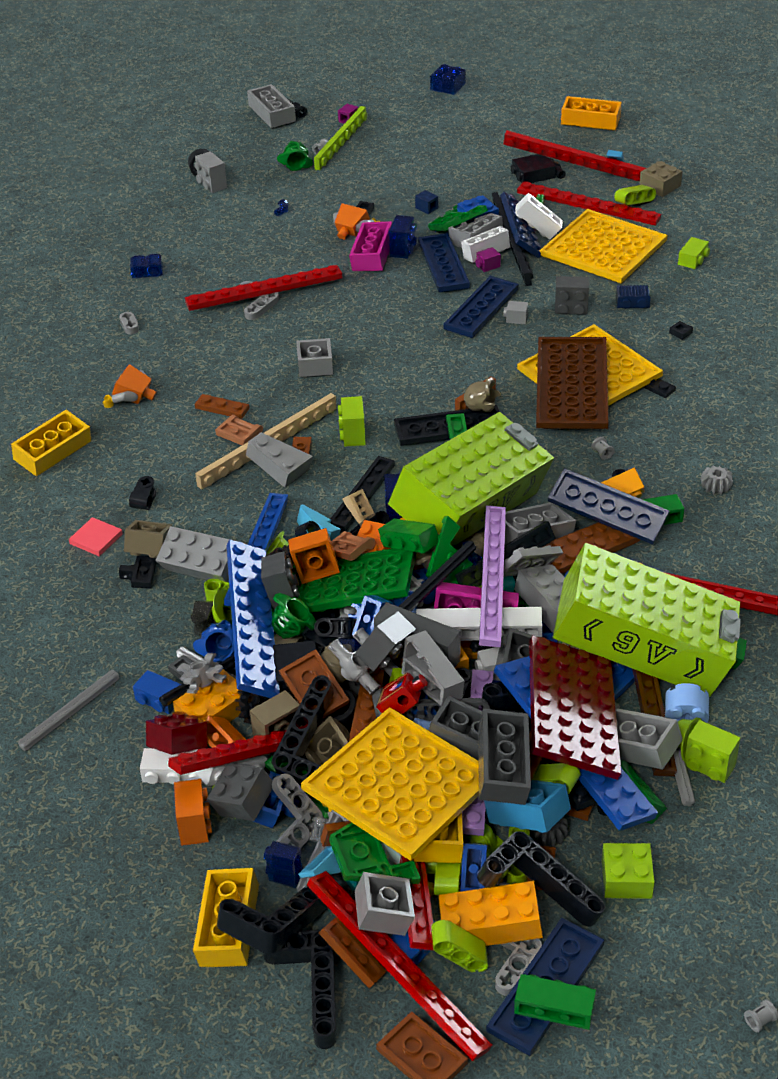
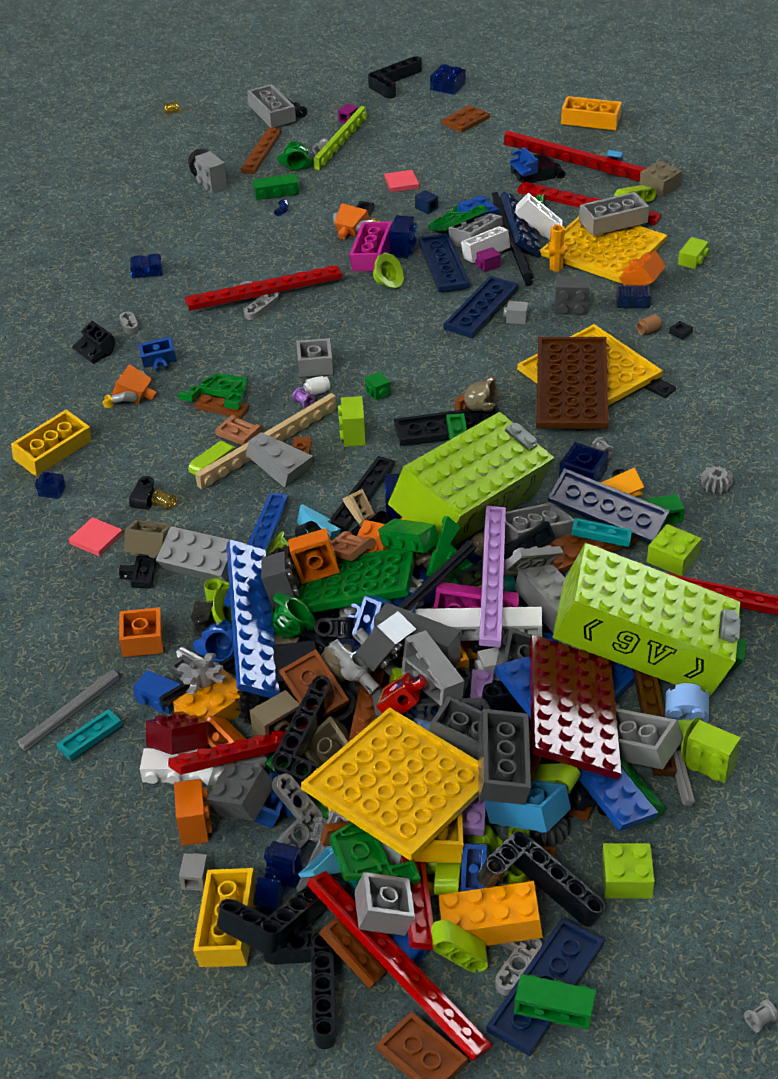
(50, 485): none -> clear blue brick
(89, 735): none -> teal plate
(94, 343): none -> black brick
(141, 632): none -> orange brick
(157, 353): none -> blue brick
(164, 499): none -> clear yellow bush
(170, 107): none -> clear yellow bush
(193, 871): none -> light grey brick
(209, 456): none -> lime beam
(221, 385): none -> green wing
(261, 150): none -> dark orange plate
(269, 892): none -> clear blue brick
(275, 186): none -> green brick
(303, 397): none -> medium lavender bush
(317, 385): none -> white brick
(377, 386): none -> green brick
(384, 79): none -> black beam
(388, 271): none -> lime hat
(401, 181): none -> coral tile
(465, 118): none -> dark orange plate
(525, 162): none -> blue hinge
(556, 247): none -> light orange piece
(585, 461): none -> clear blue brick
(601, 532): none -> teal plate
(613, 213): none -> light grey brick
(643, 270): none -> orange brick
(649, 324): none -> medium nougat brick
(674, 550): none -> lime brick

